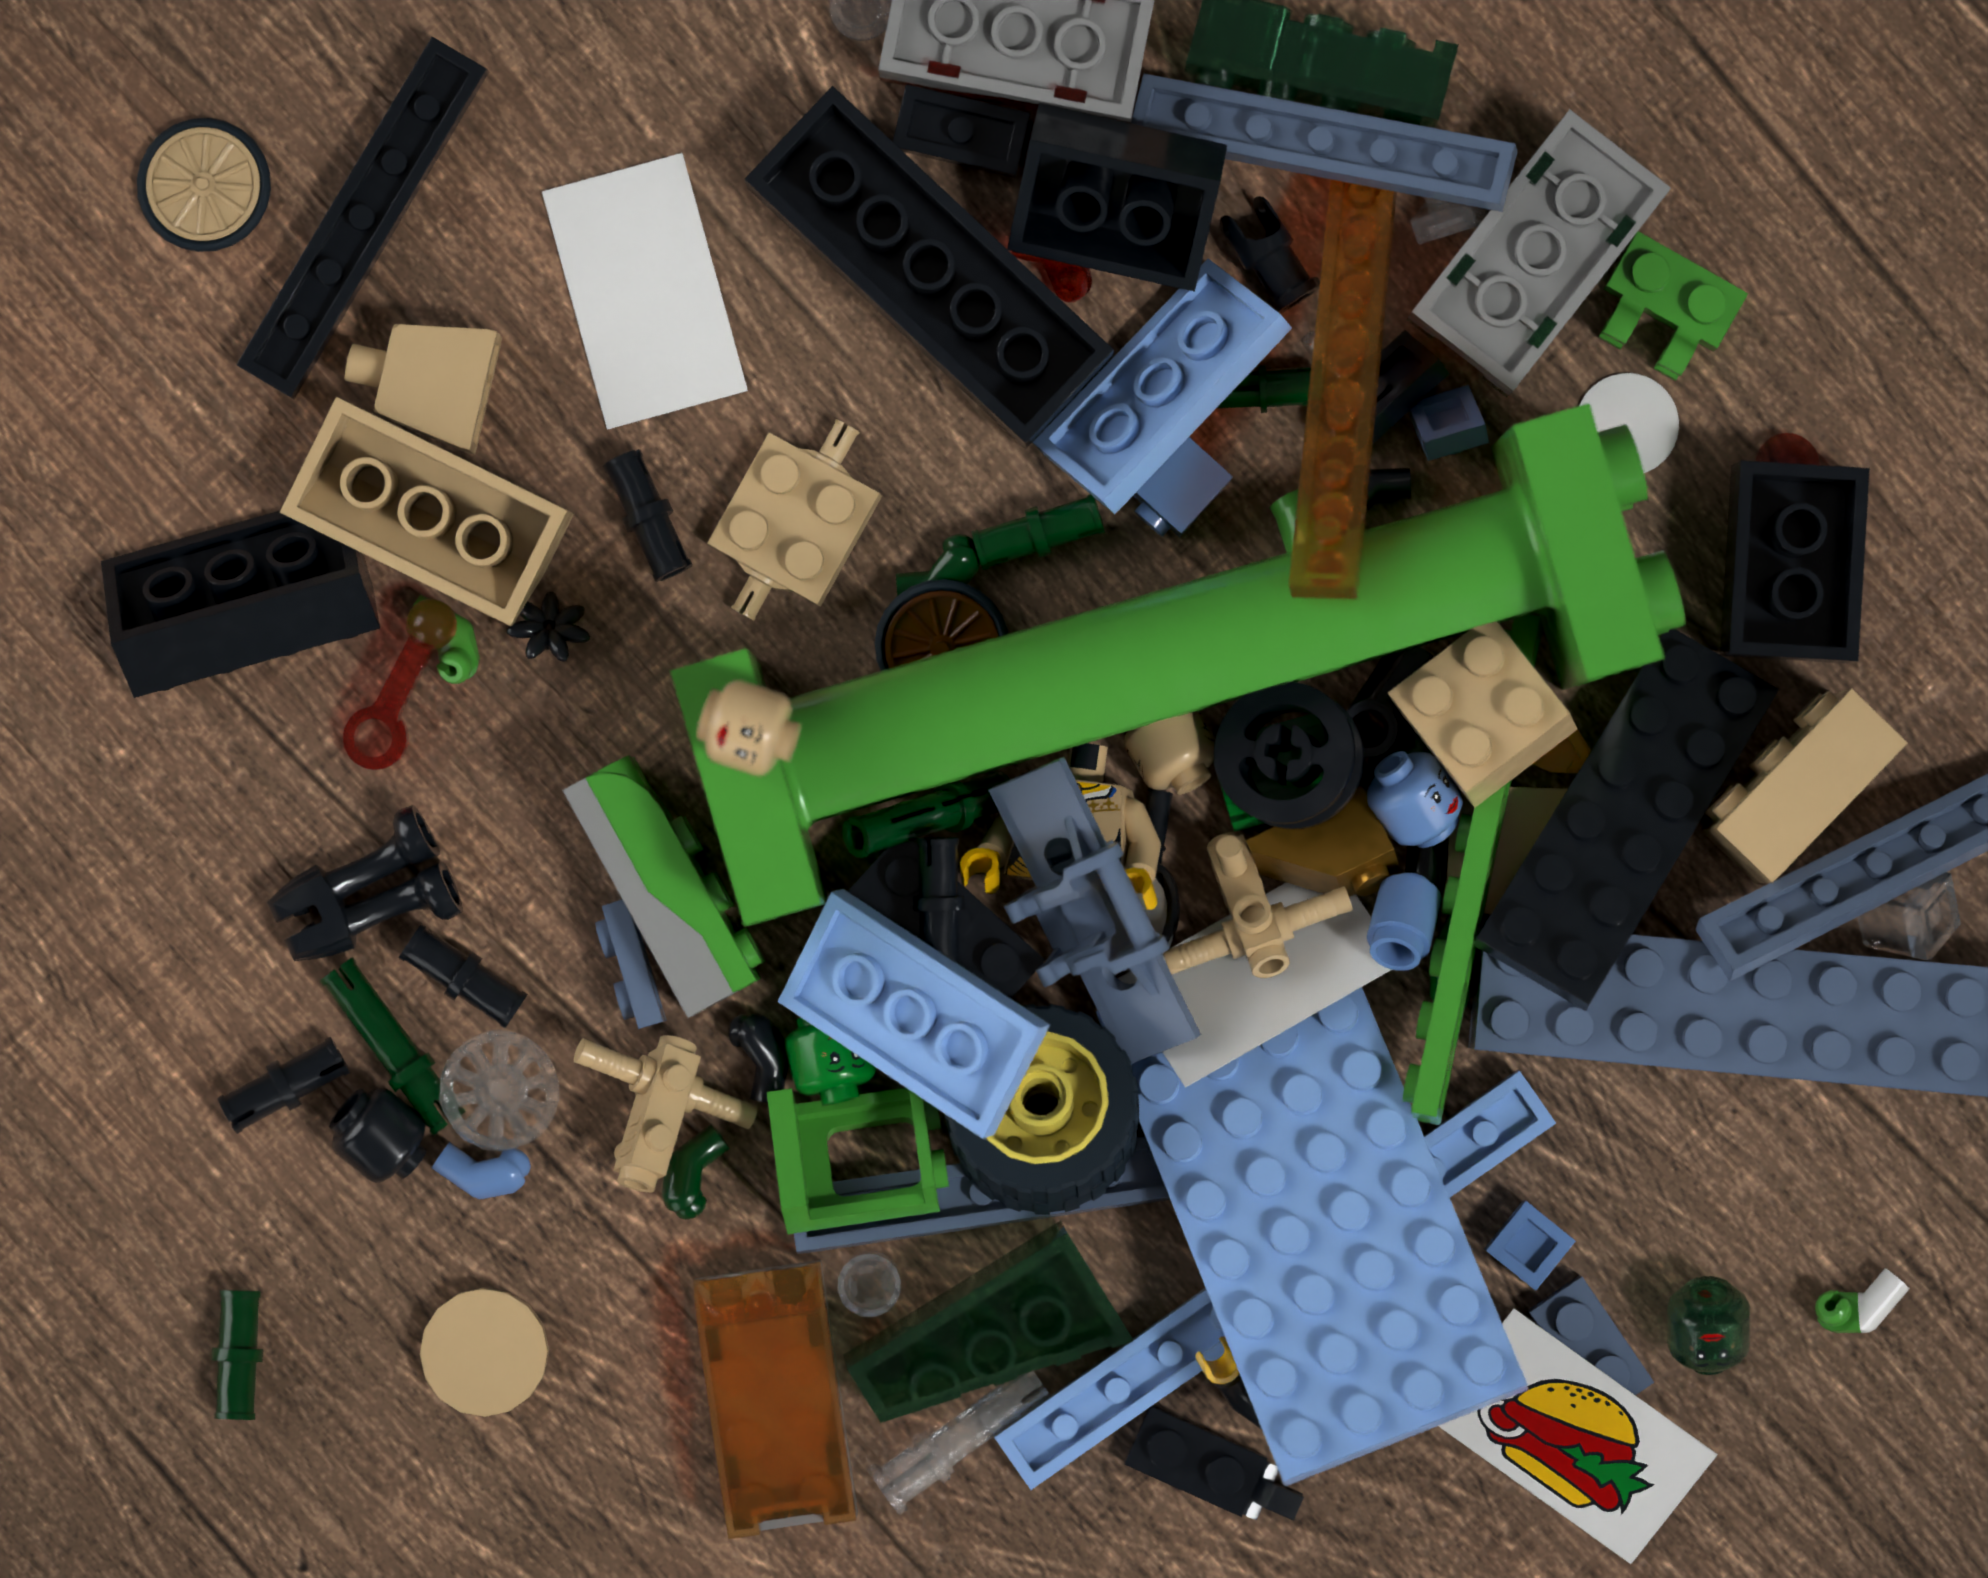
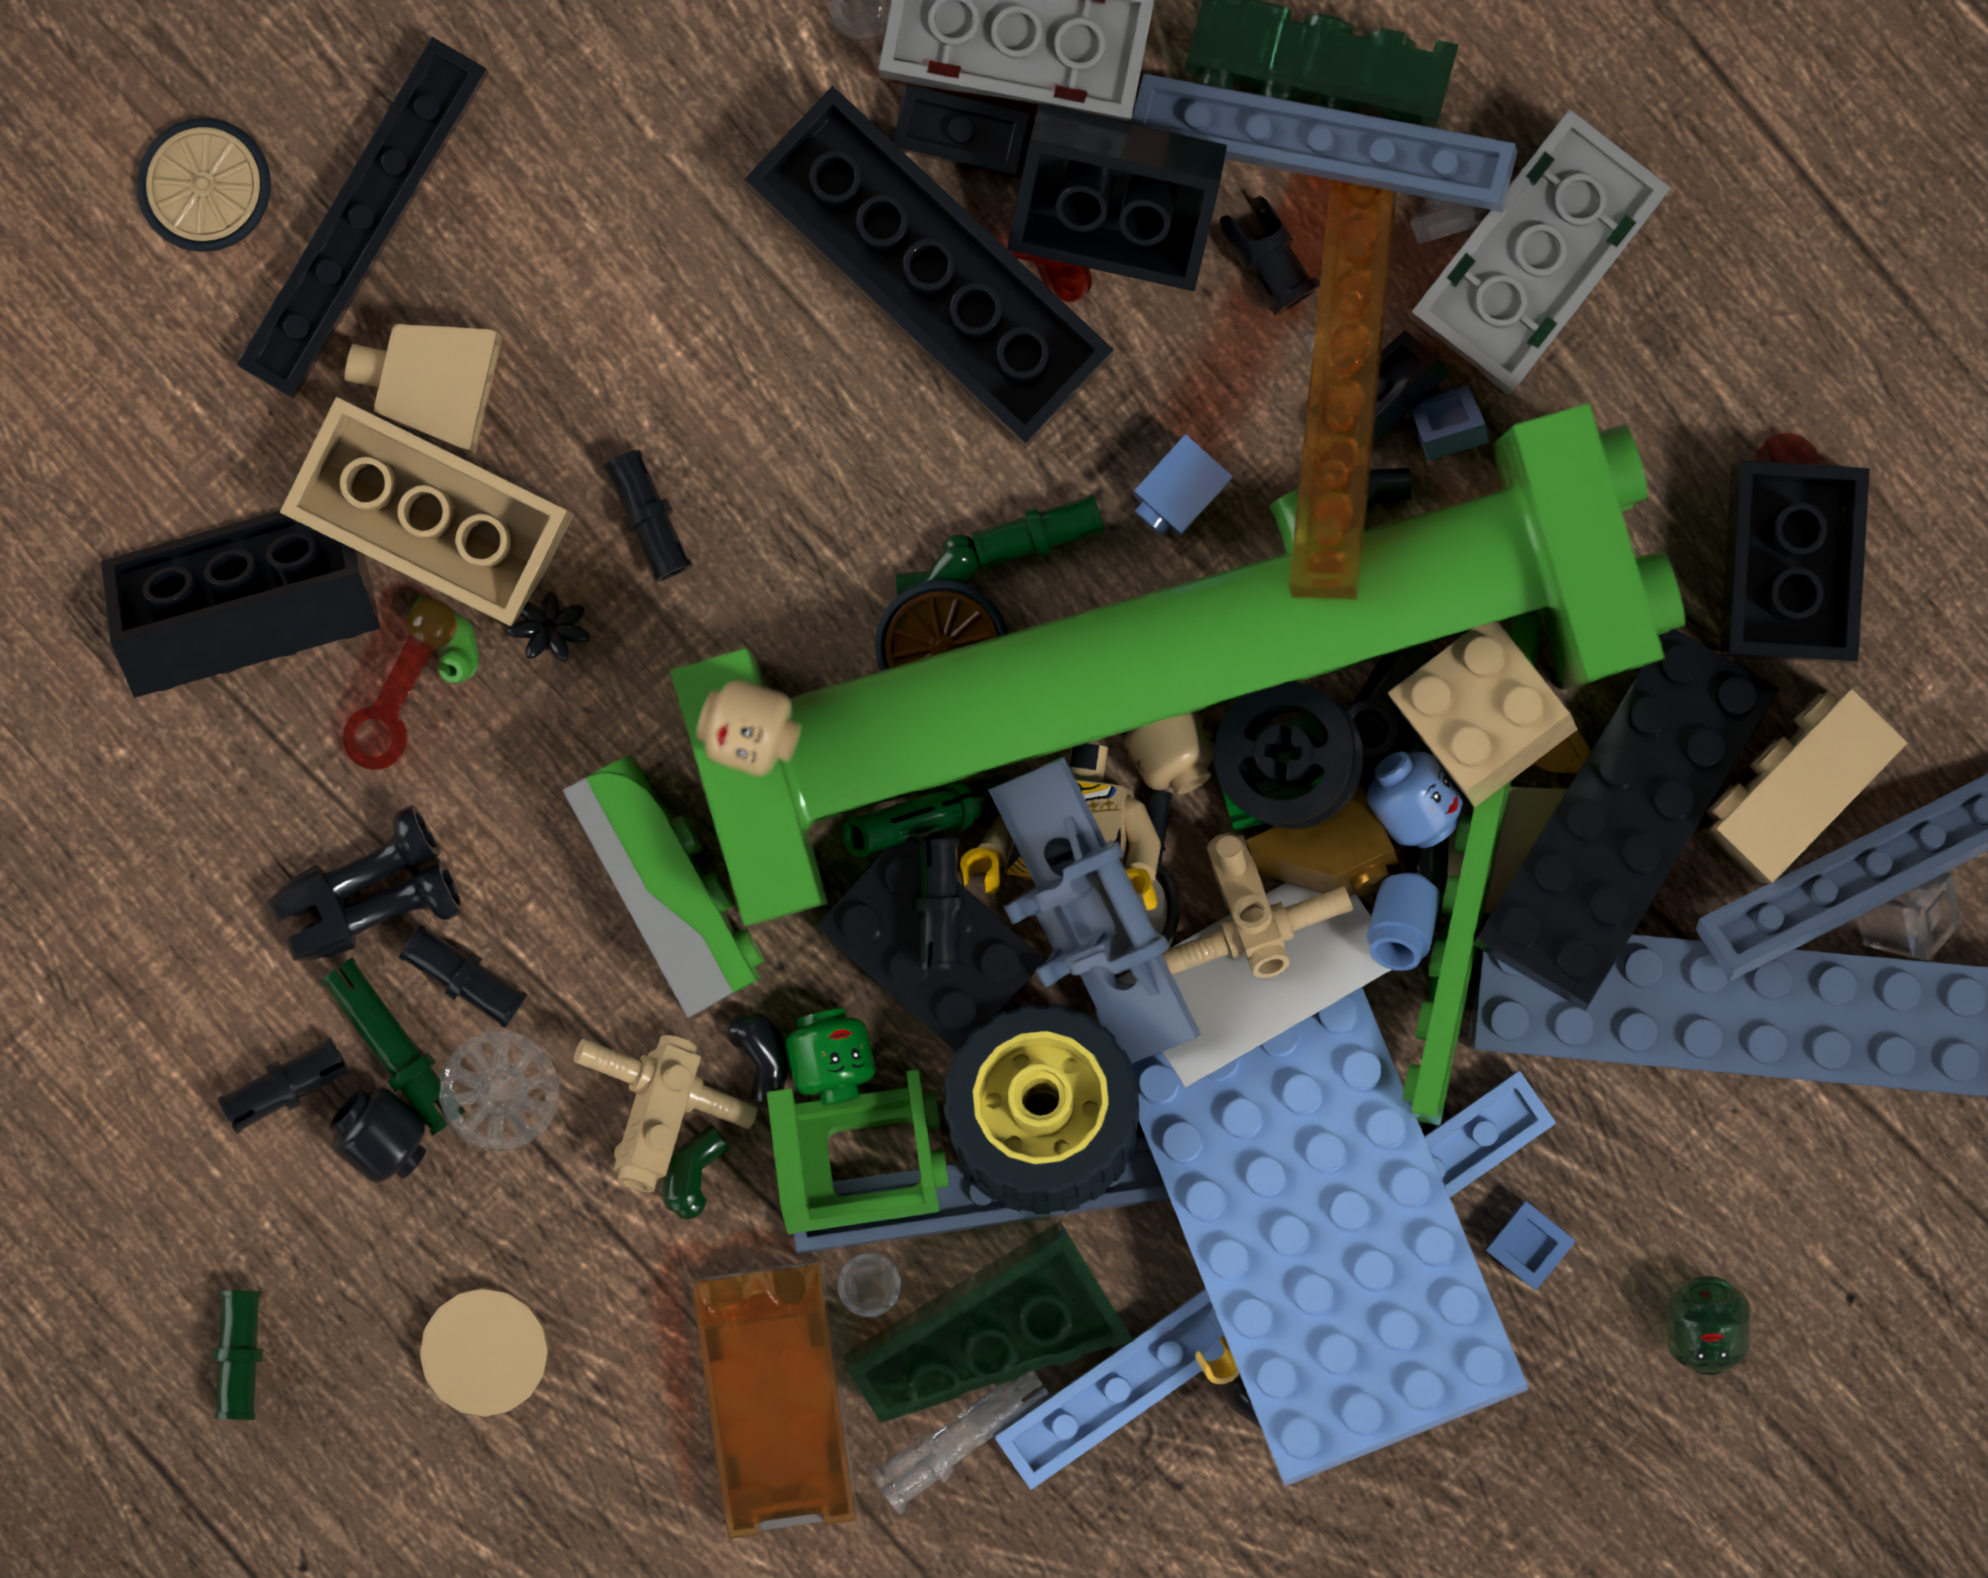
(483, 1178): medium blue arm -> none
(638, 990): sand blue plate -> none
(644, 291): white sticker -> none
(794, 519): tan plate -> none
(913, 1013): light blue plate -> none
(1162, 386): light blue plate -> none
(1209, 1466): black hinge -> none
(1271, 388): dark green axle -> none
(1585, 1327): sand blue plate -> none
(1585, 1444): sticker -> none
(1643, 408): white sticker -> none
(1673, 292): bright green plate -> none
(1860, 1311): arm -> none

